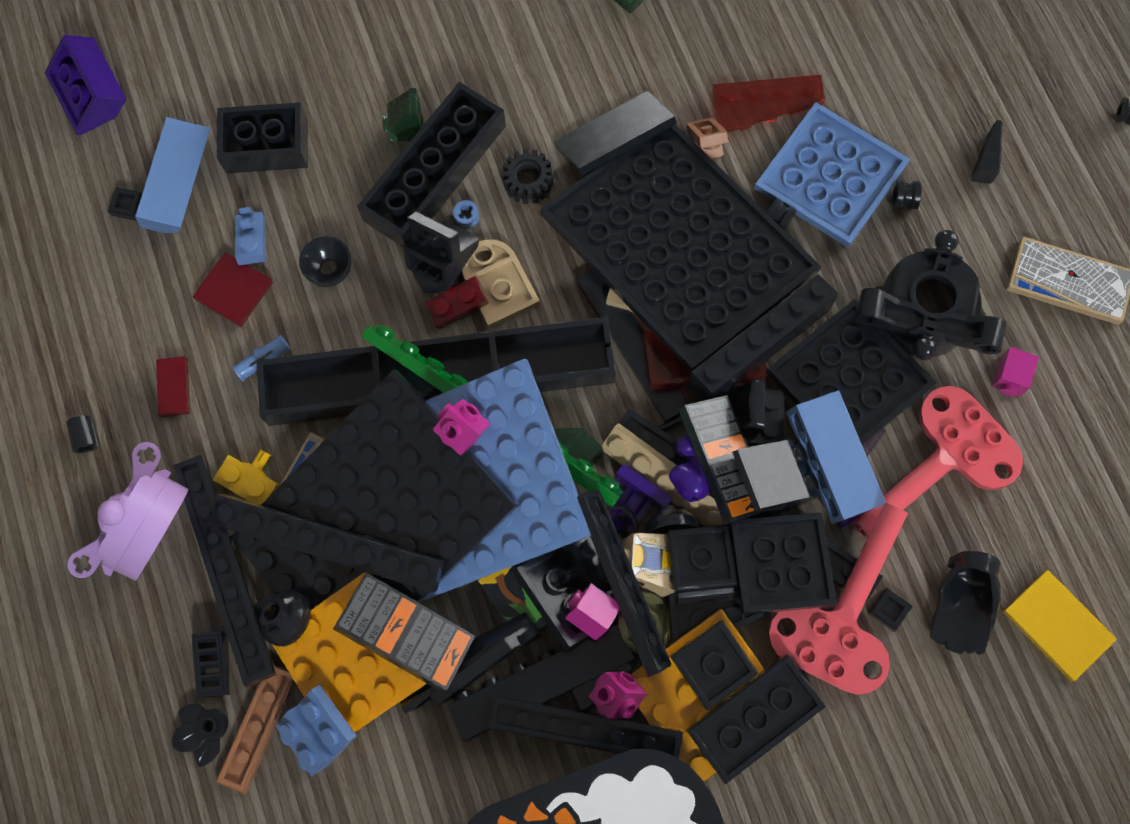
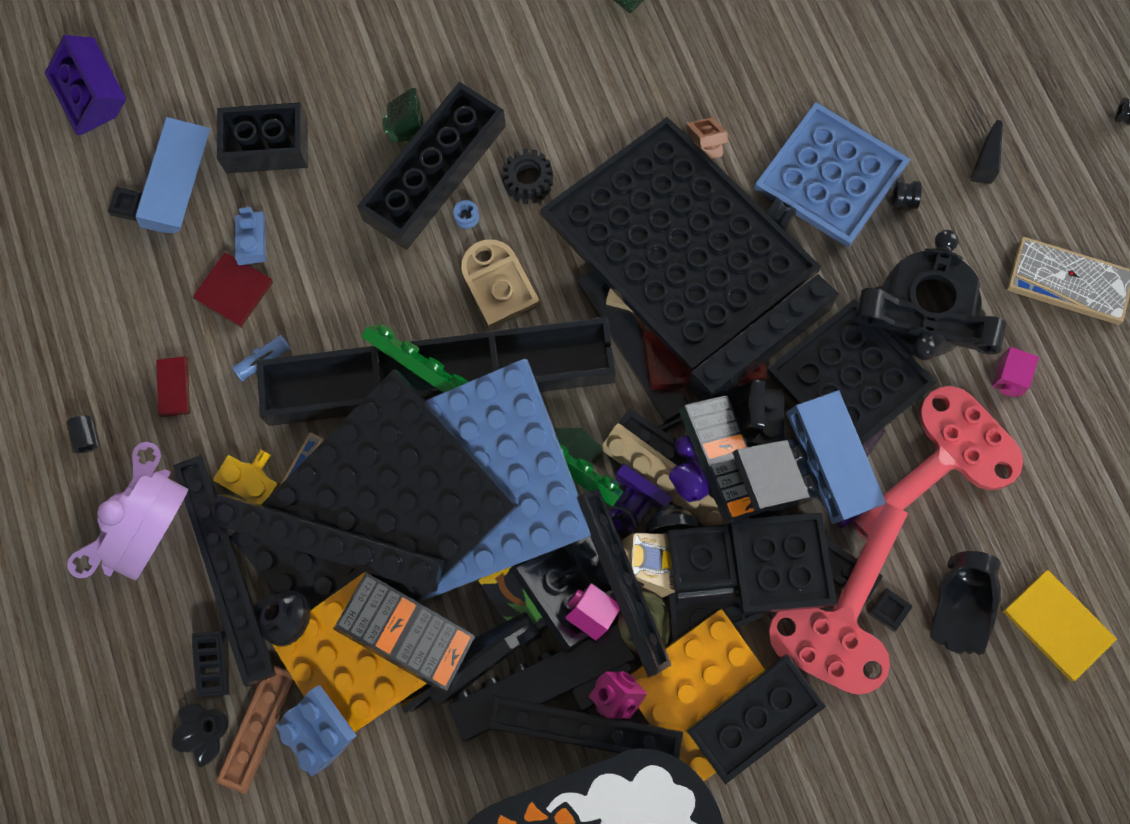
(320, 251): black piece -> none
(437, 252): black piece -> none
(457, 302): dark red plate -> none
(460, 425): dark pink brick -> none
(615, 132): black tile -> none
(713, 664): black plate -> none
(751, 102): clear red wing -> none

